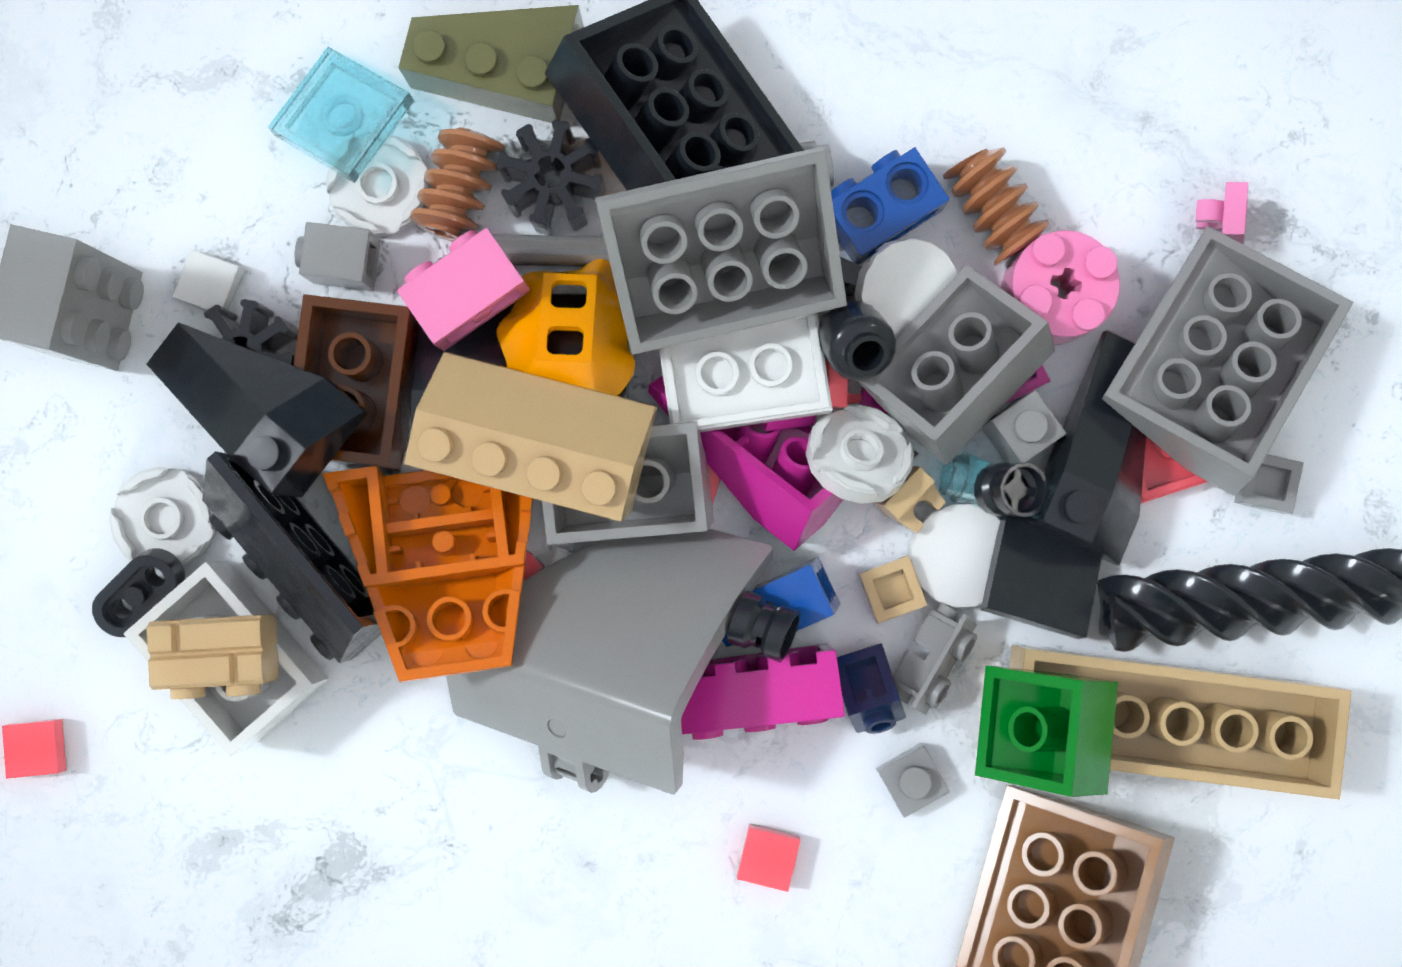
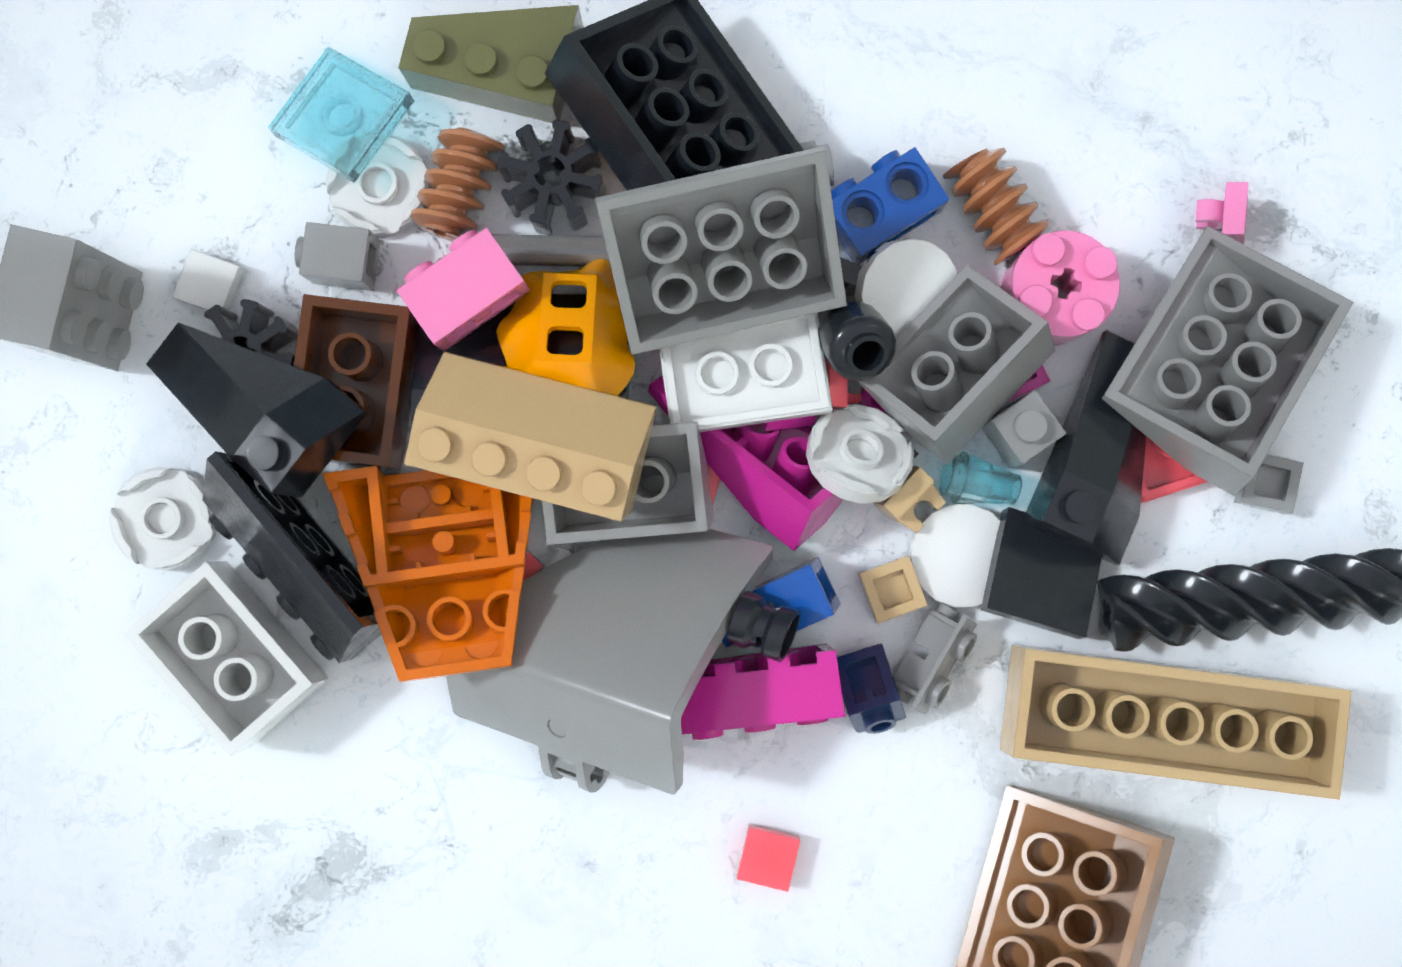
(34, 748): coral tile -> none
(139, 588): black plate -> none
(212, 653): tan brick -> none
(912, 780): light grey plate -> none
(1011, 489): black wheel -> none
(1046, 730): green slope -> none

